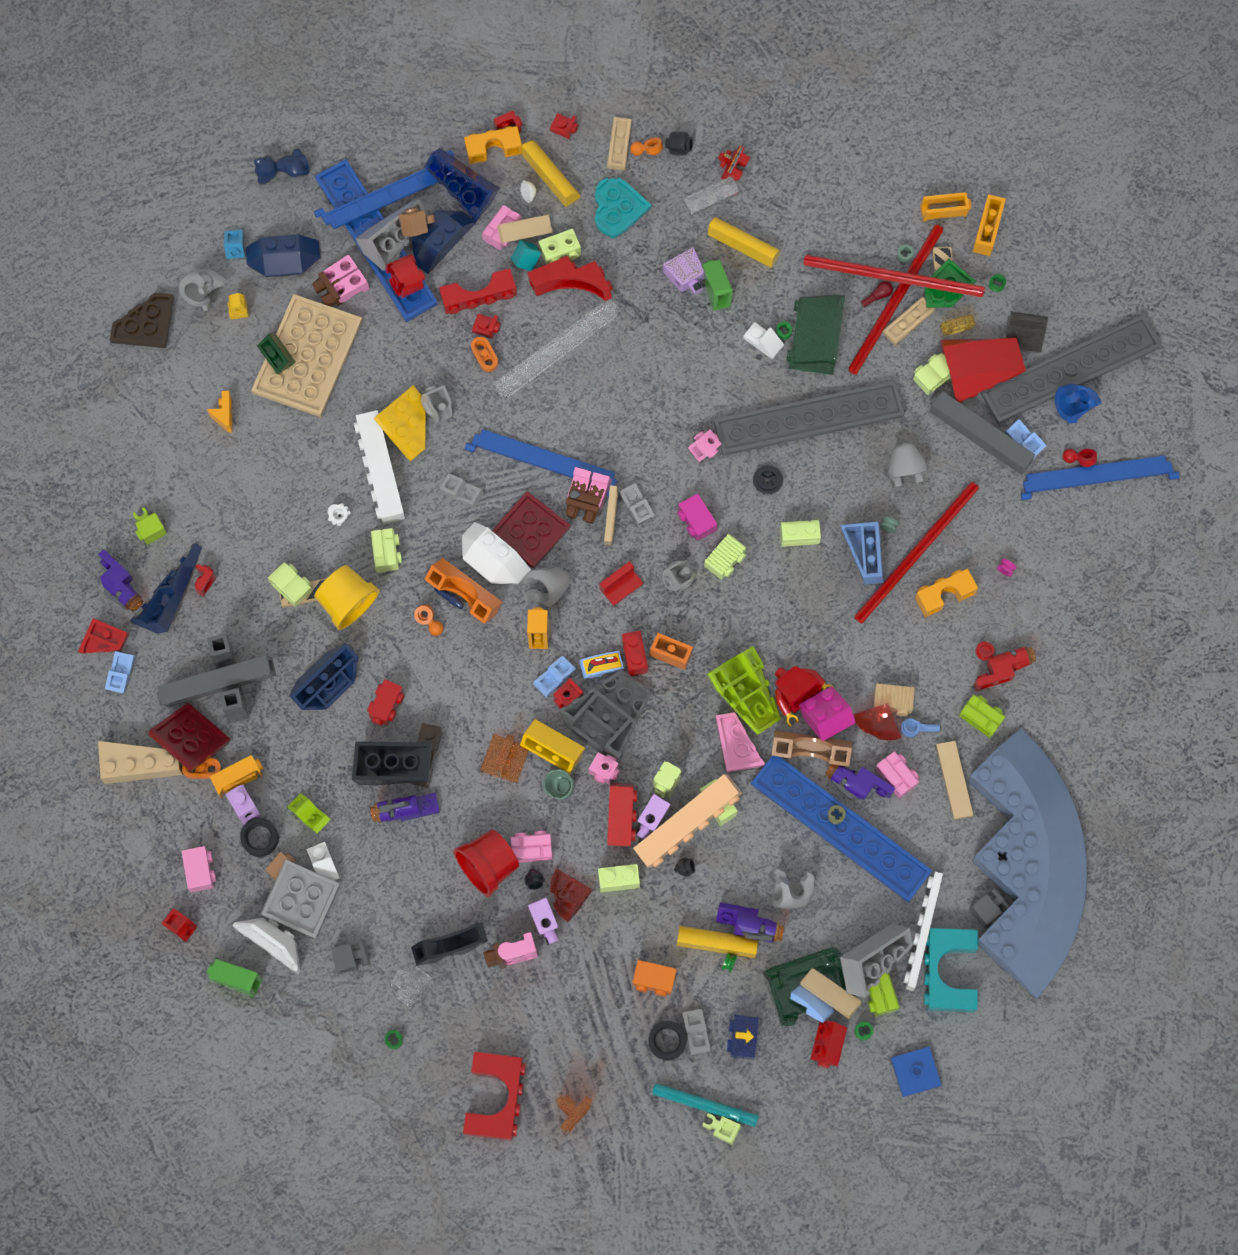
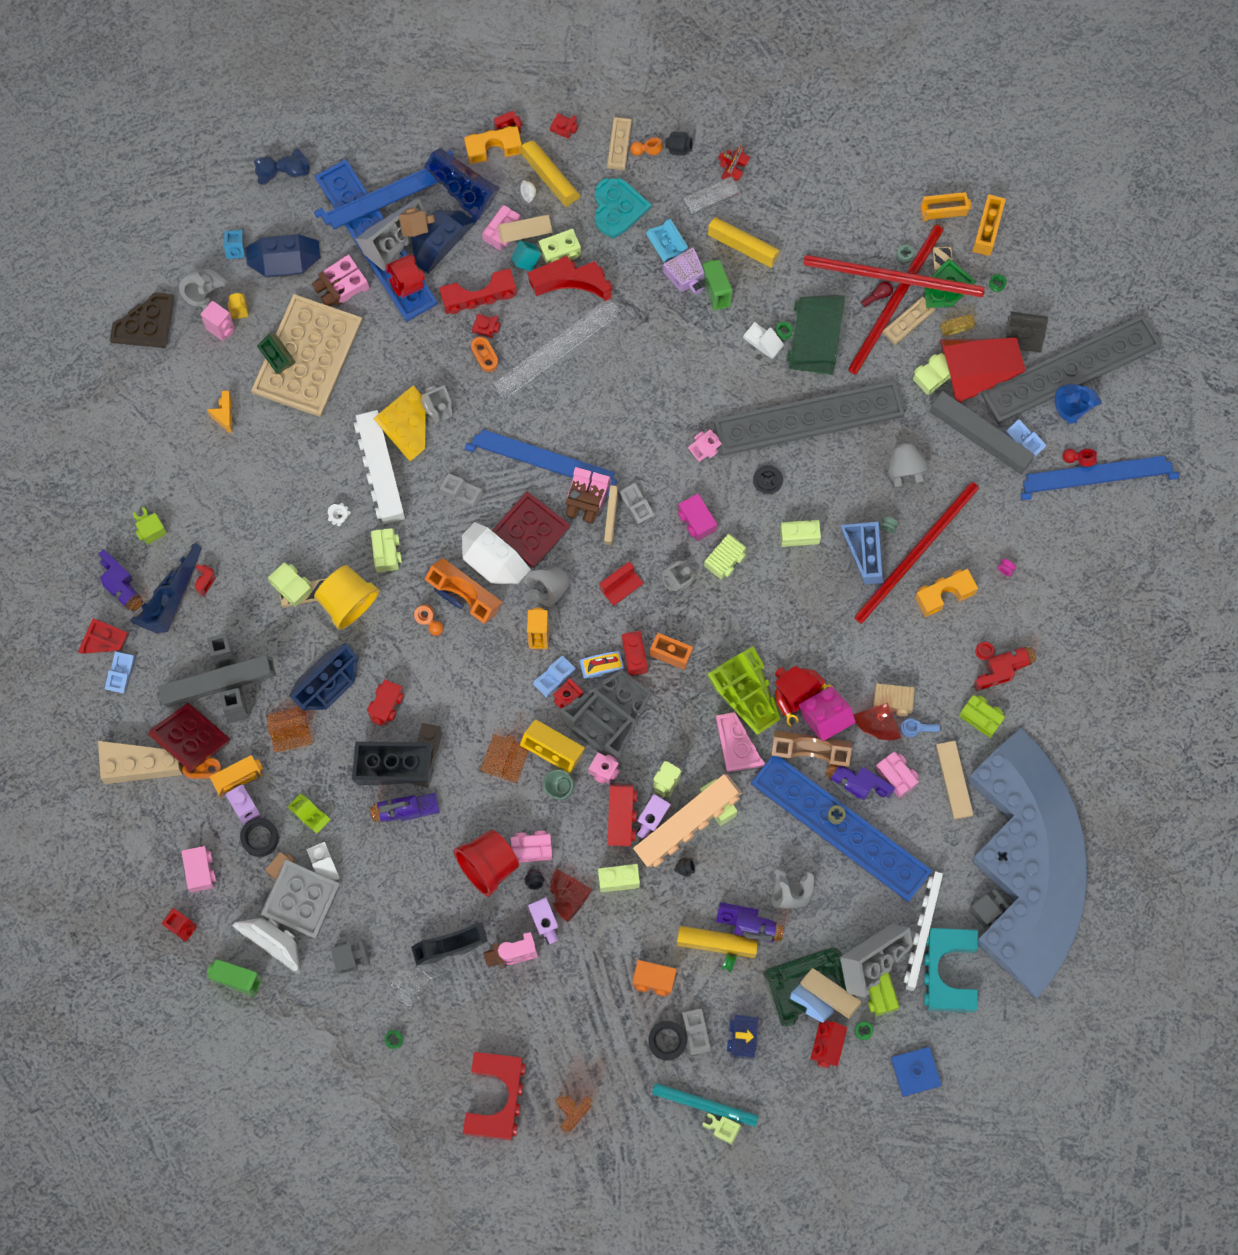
(218, 321): none -> bright pink brick
(289, 729): none -> clear orange bracket
(667, 240): none -> medium azure bracket

